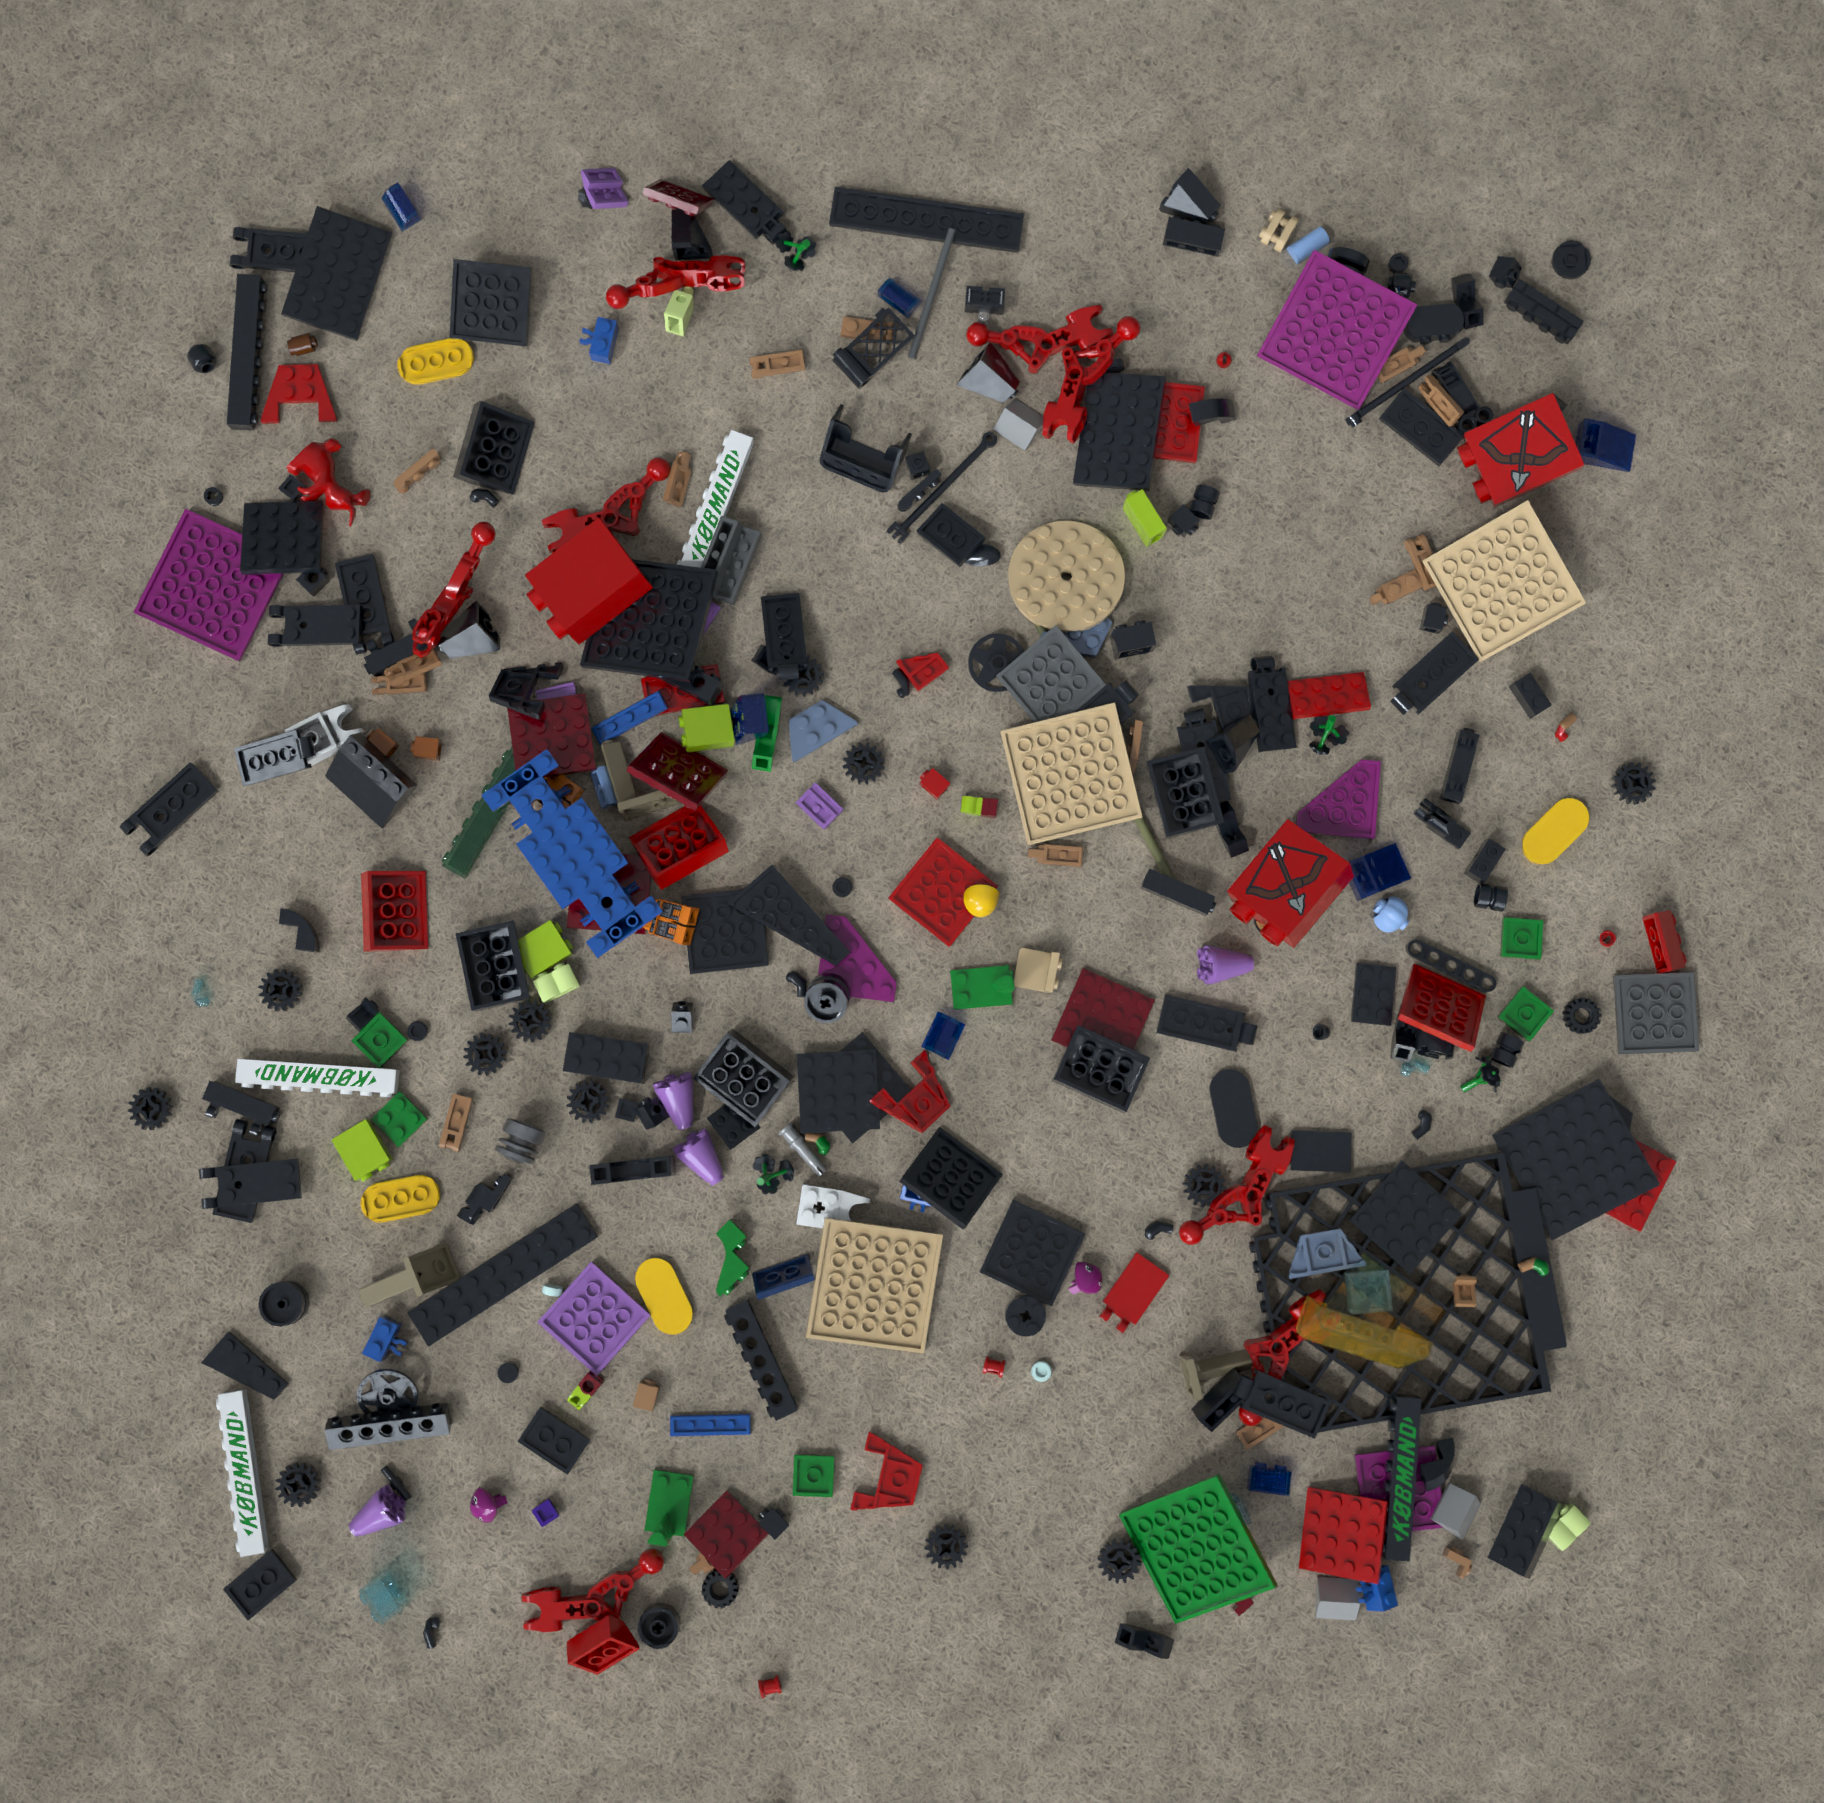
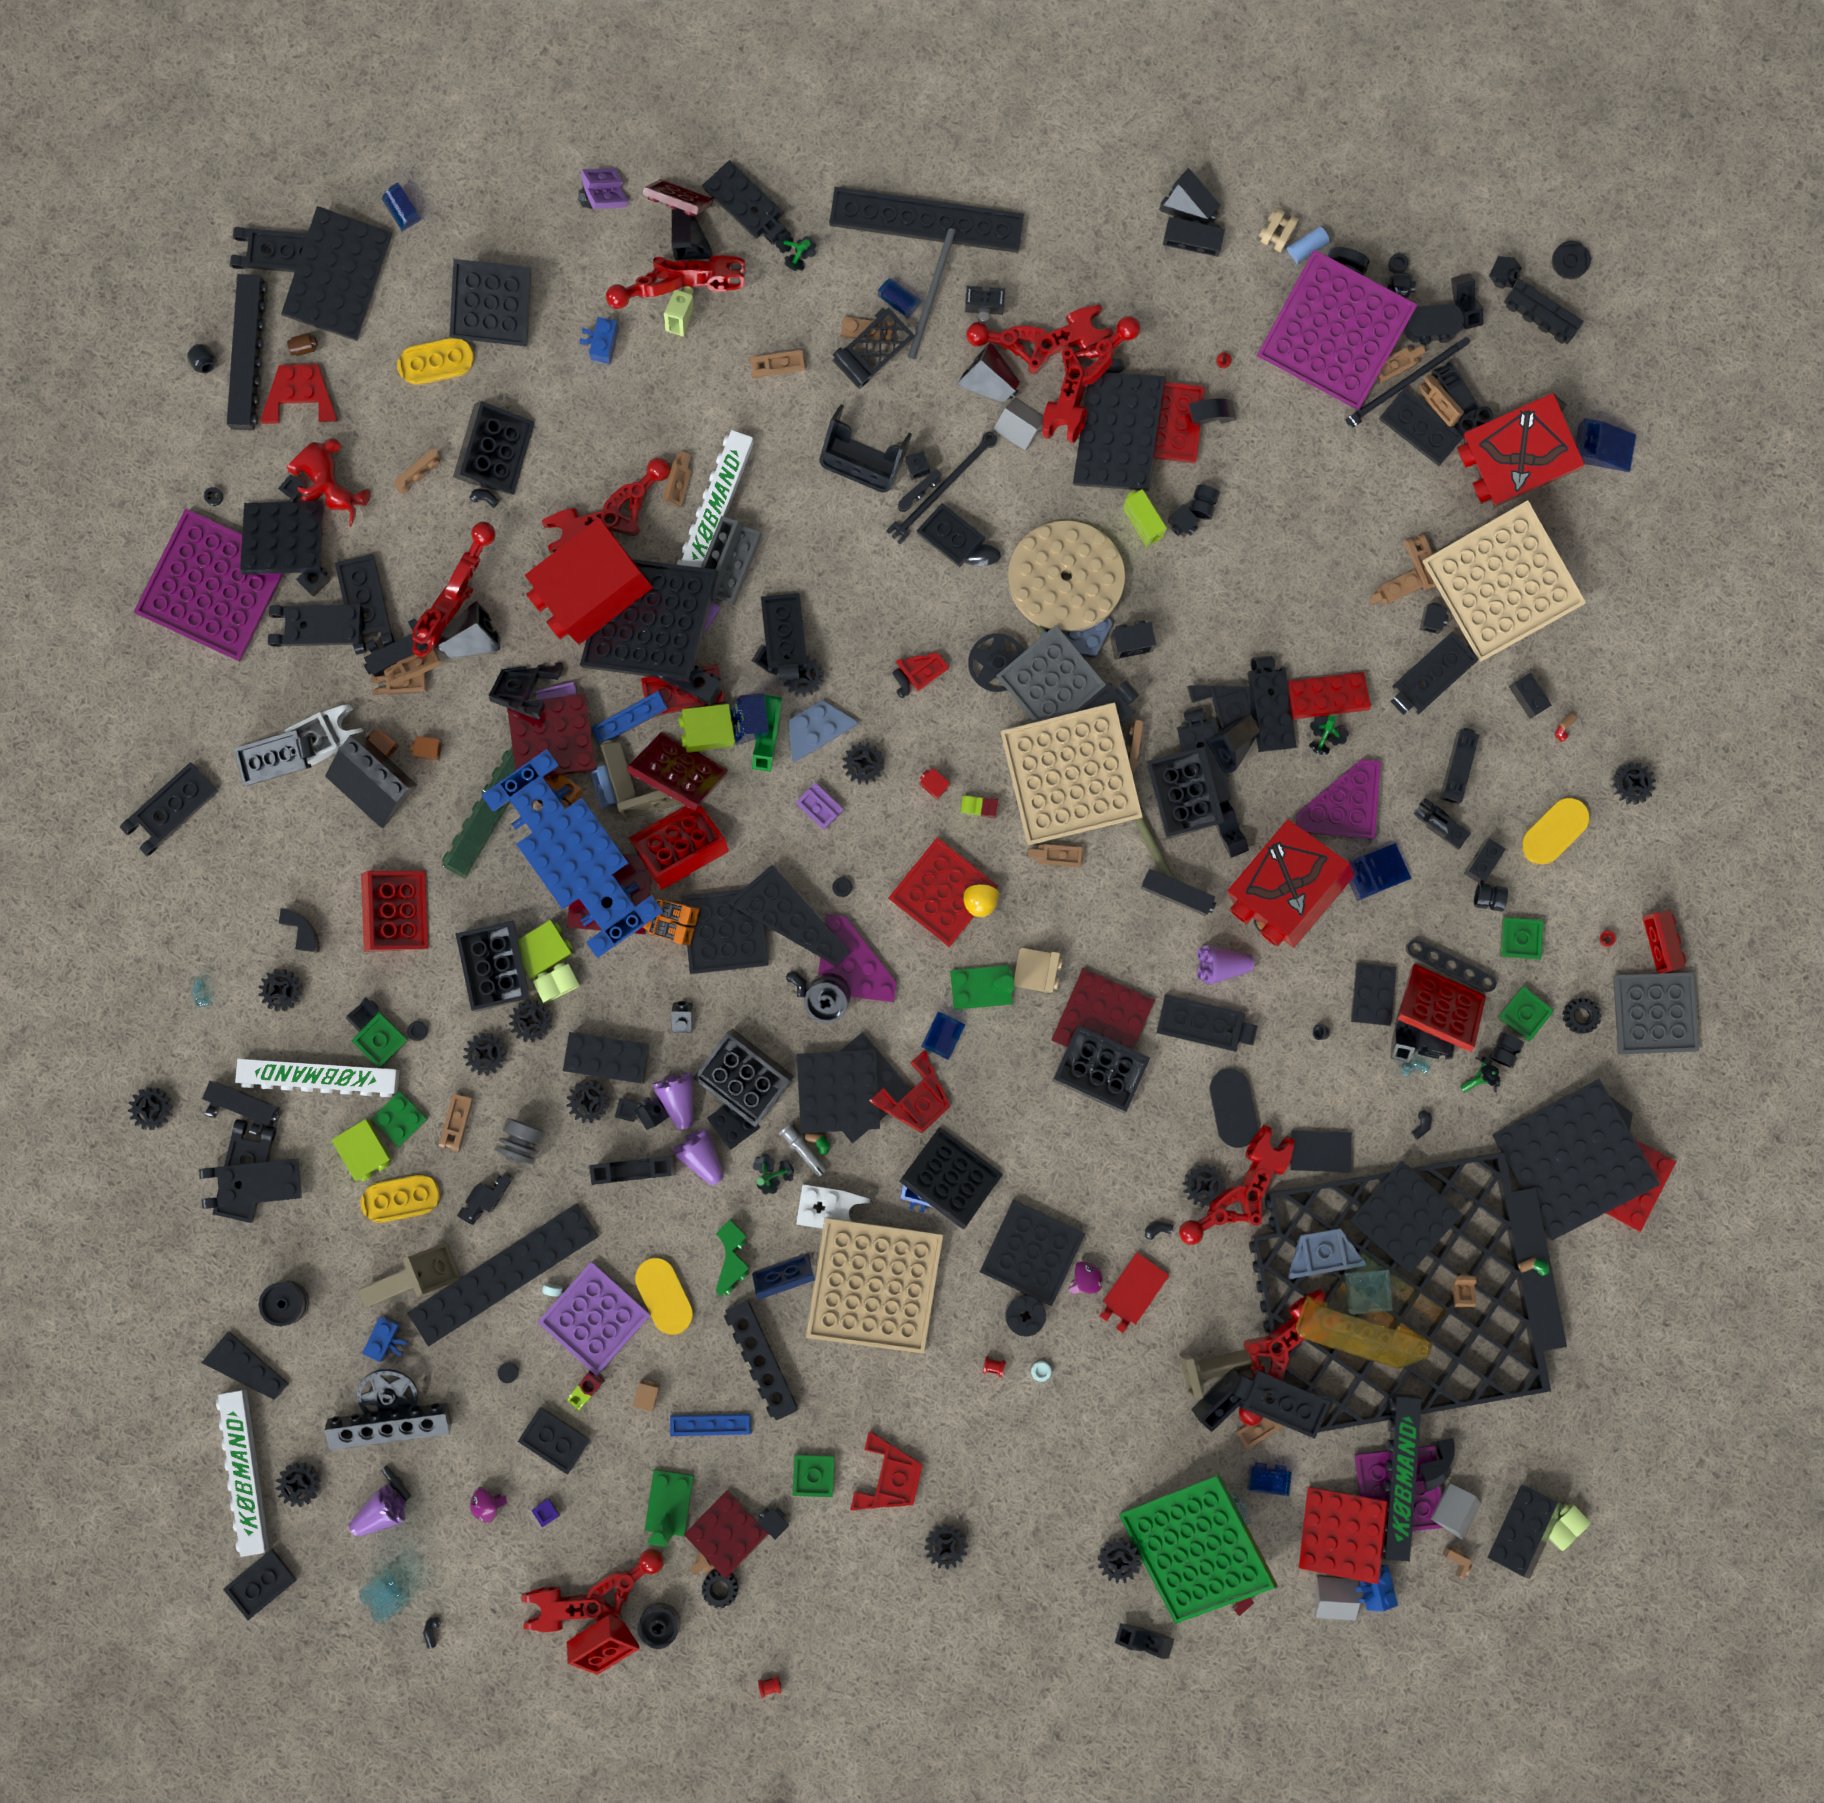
(1391, 914): light blue plant -> none

